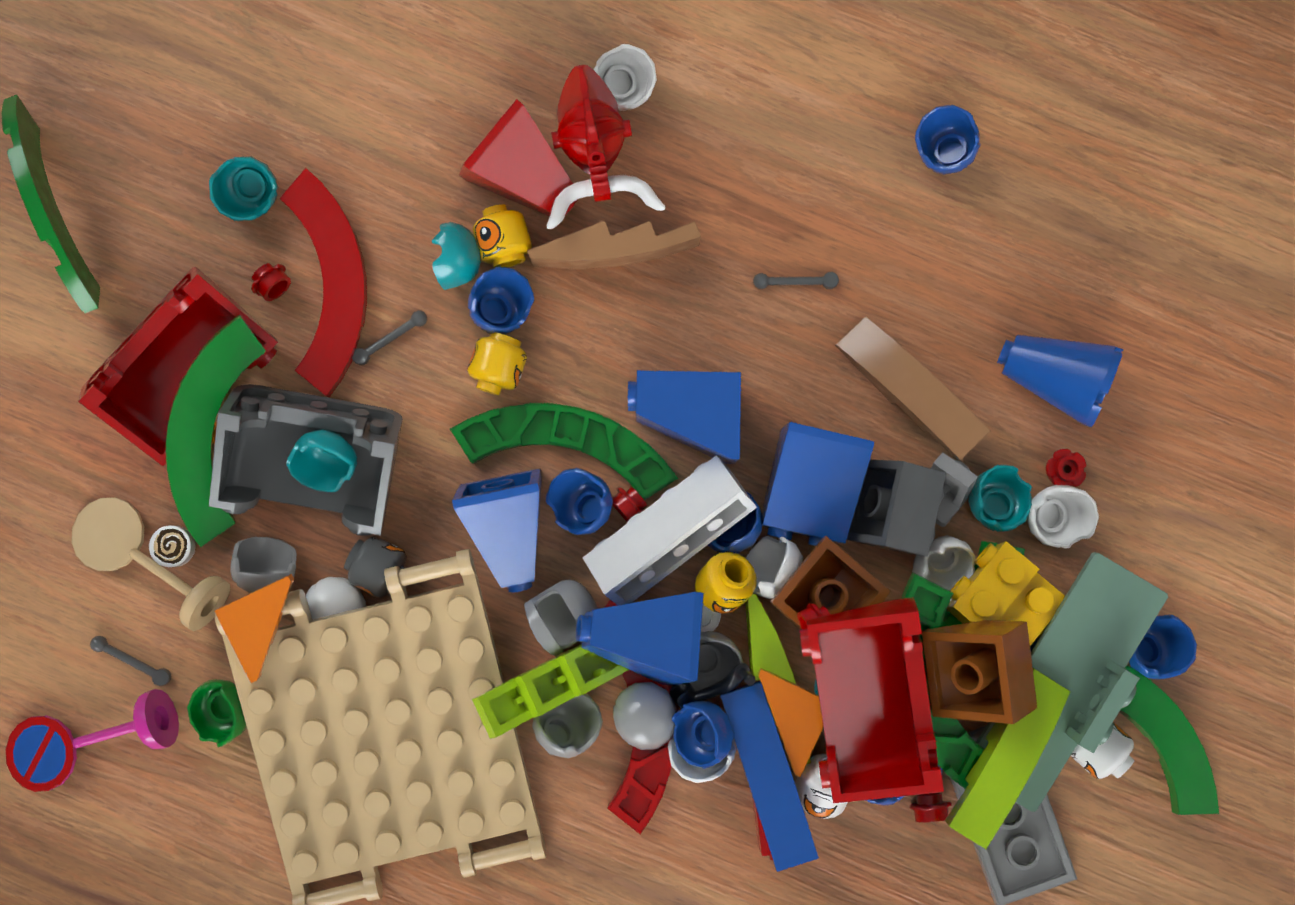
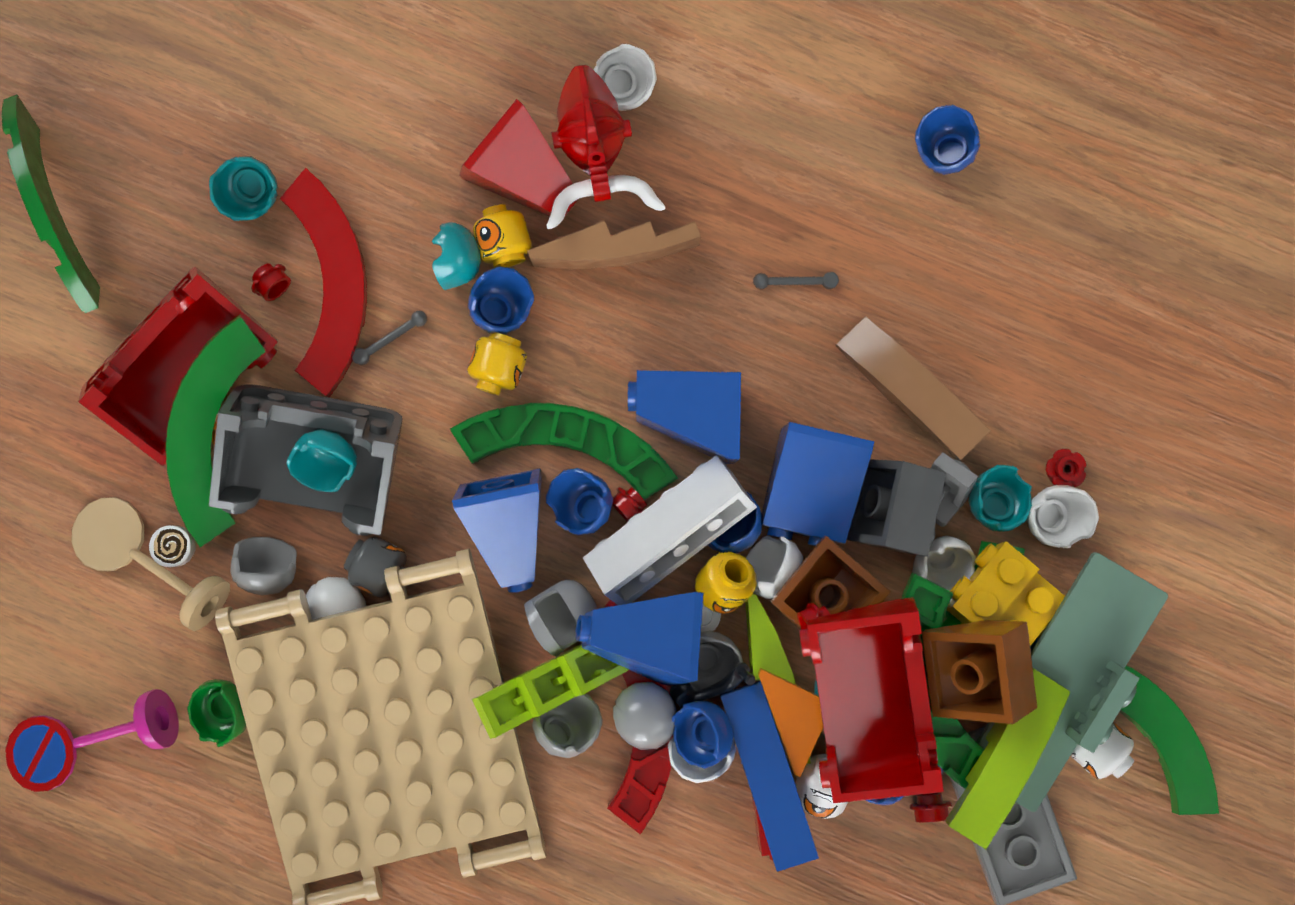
(159, 677): dark grey hinge -> none
(254, 622): orange tile -> none
(1063, 372): blue cone -> none
(1165, 649): blue hair -> none

